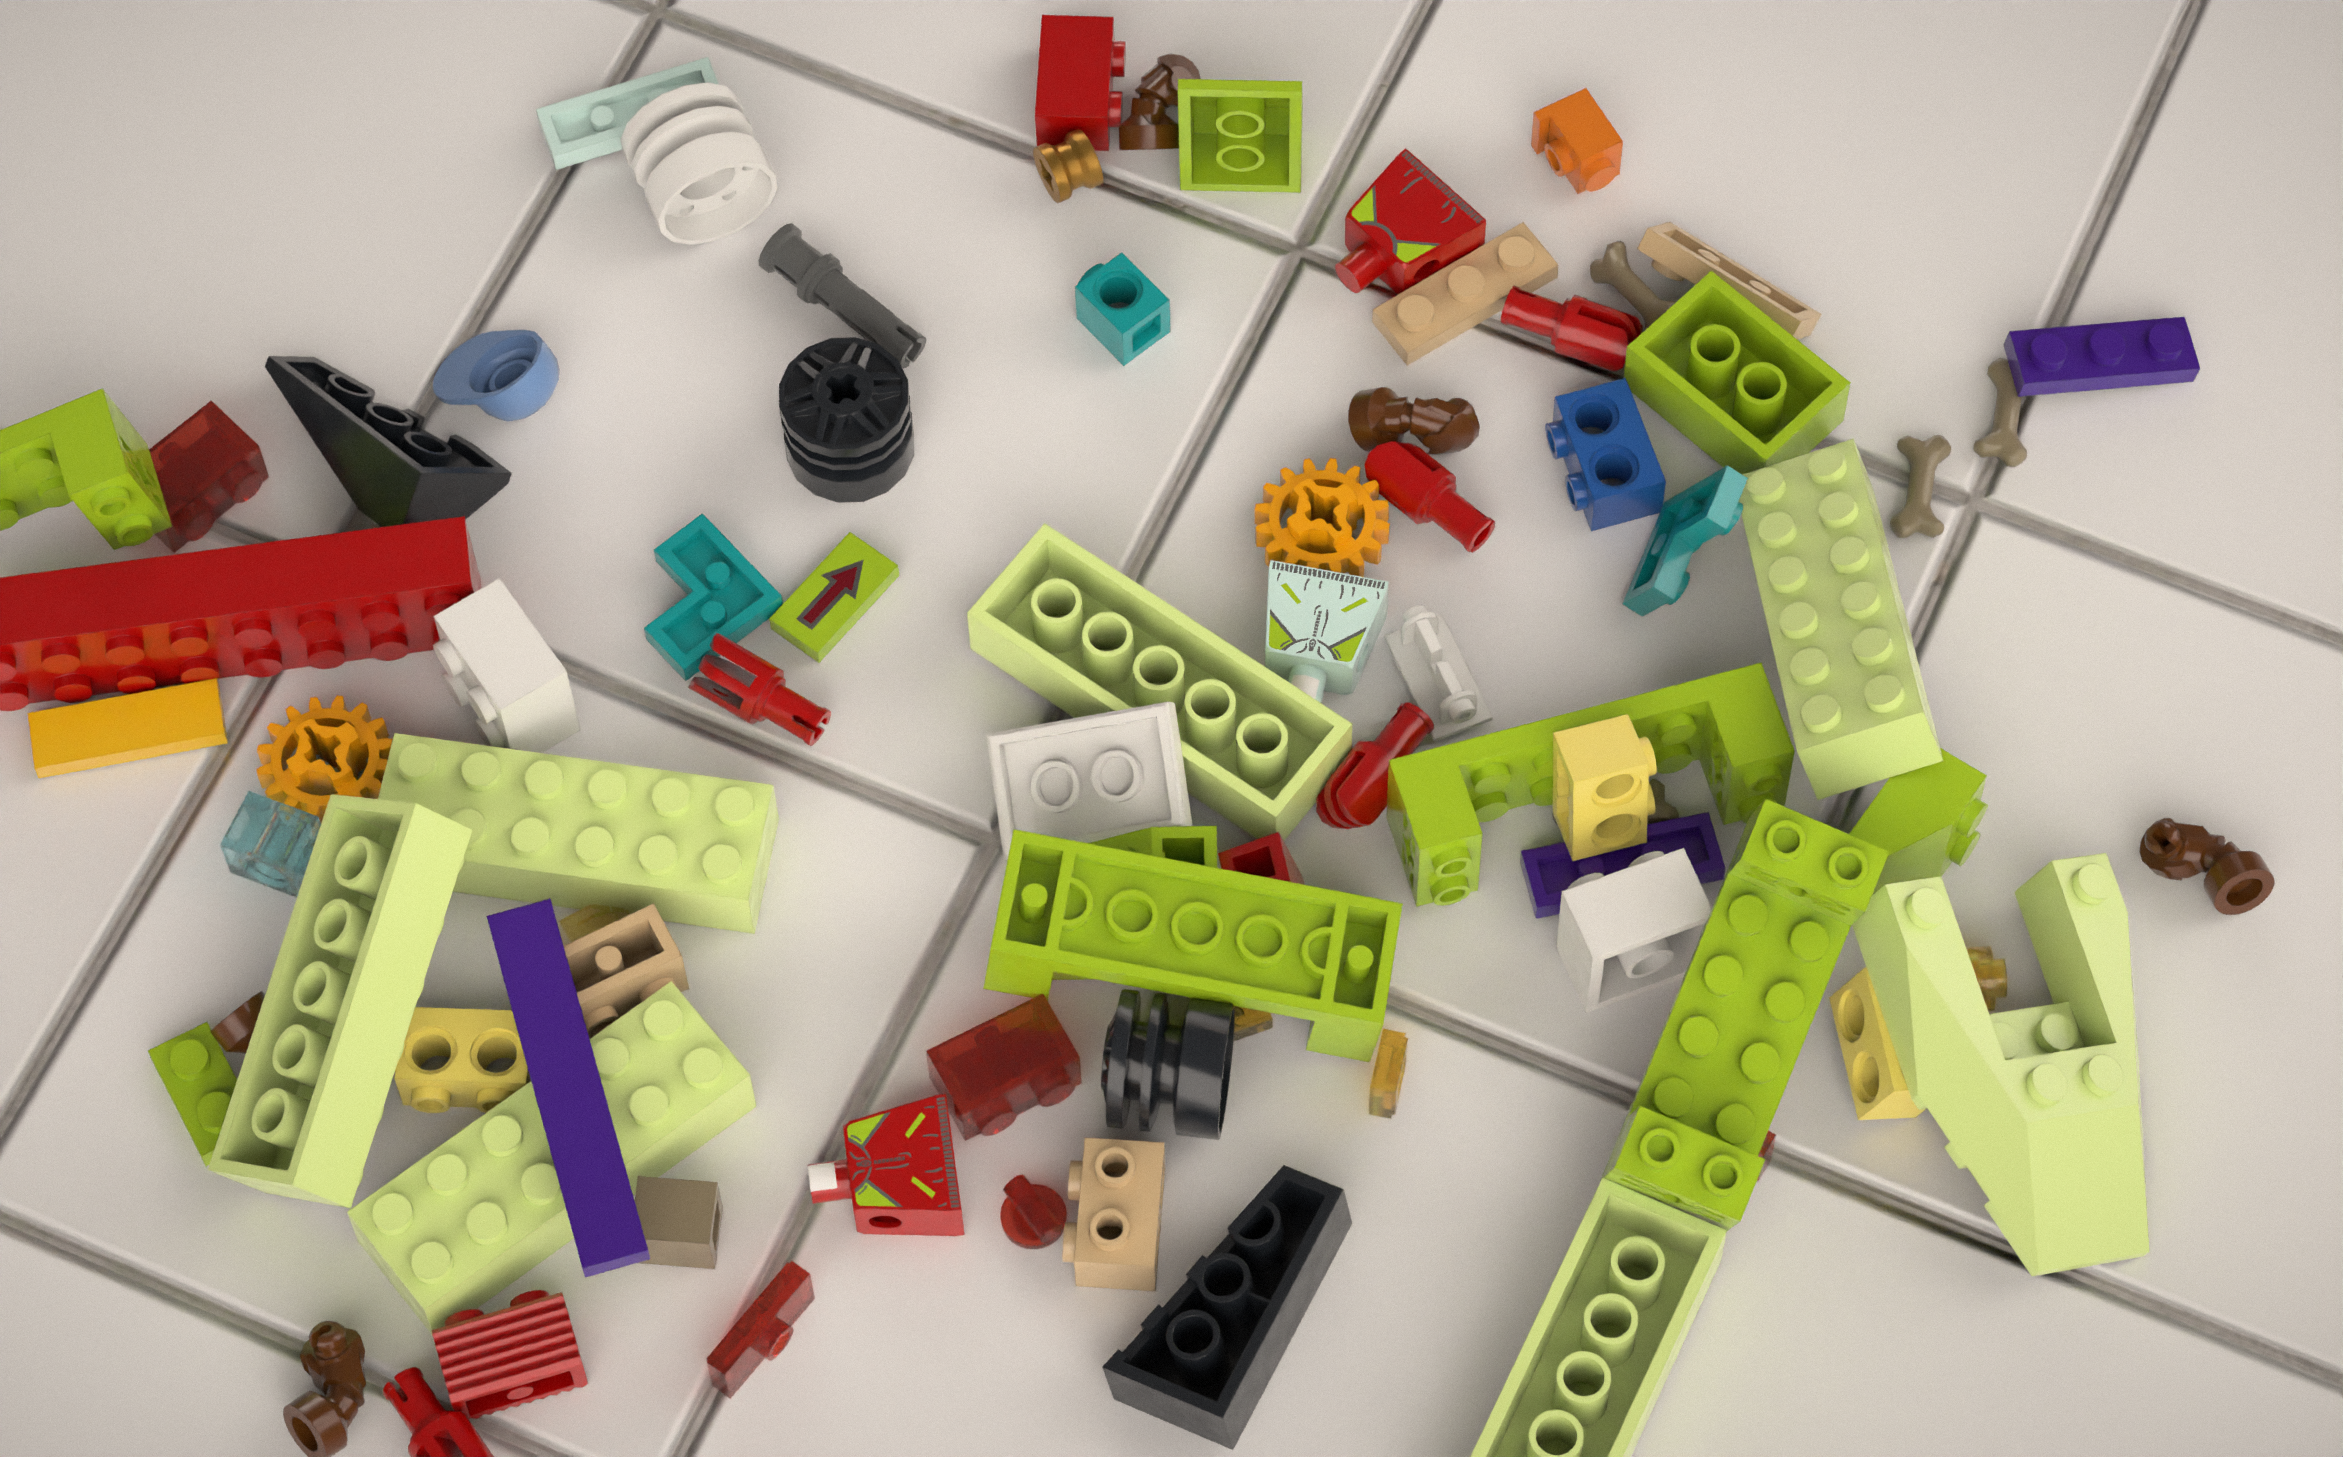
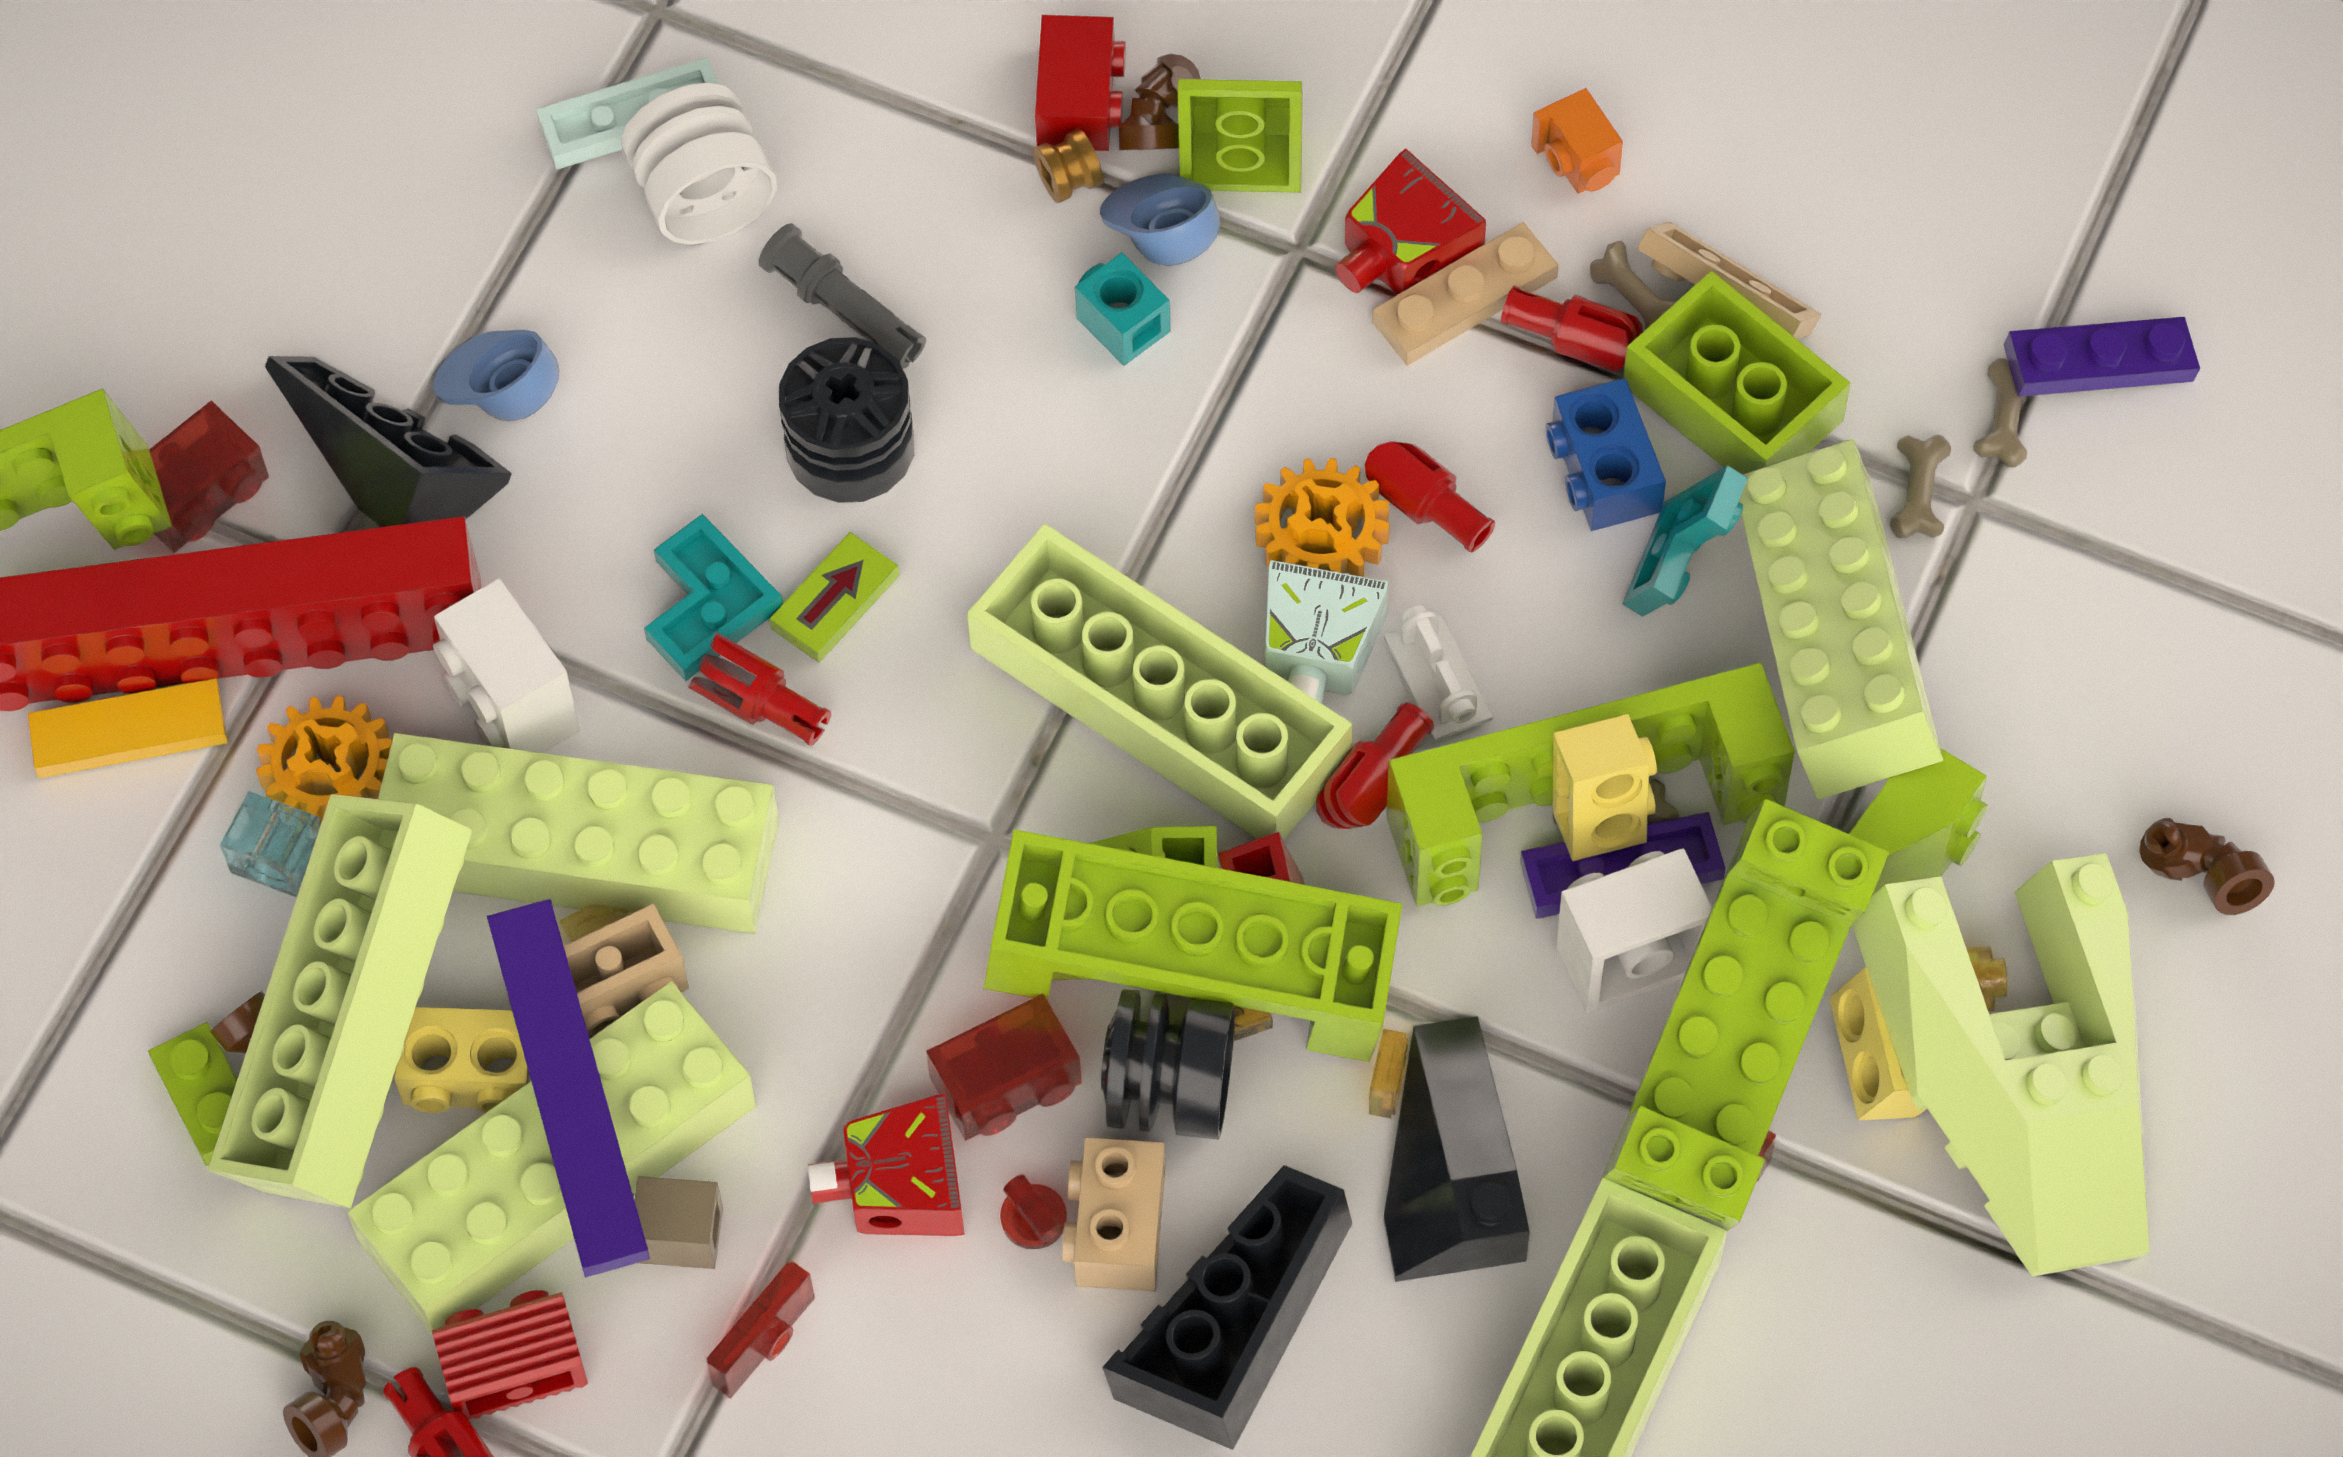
(1091, 775): white tile -> none
(1164, 217): none -> medium blue cap
(1383, 417): reddish brown arm -> none
(1453, 1169): none -> black wedge

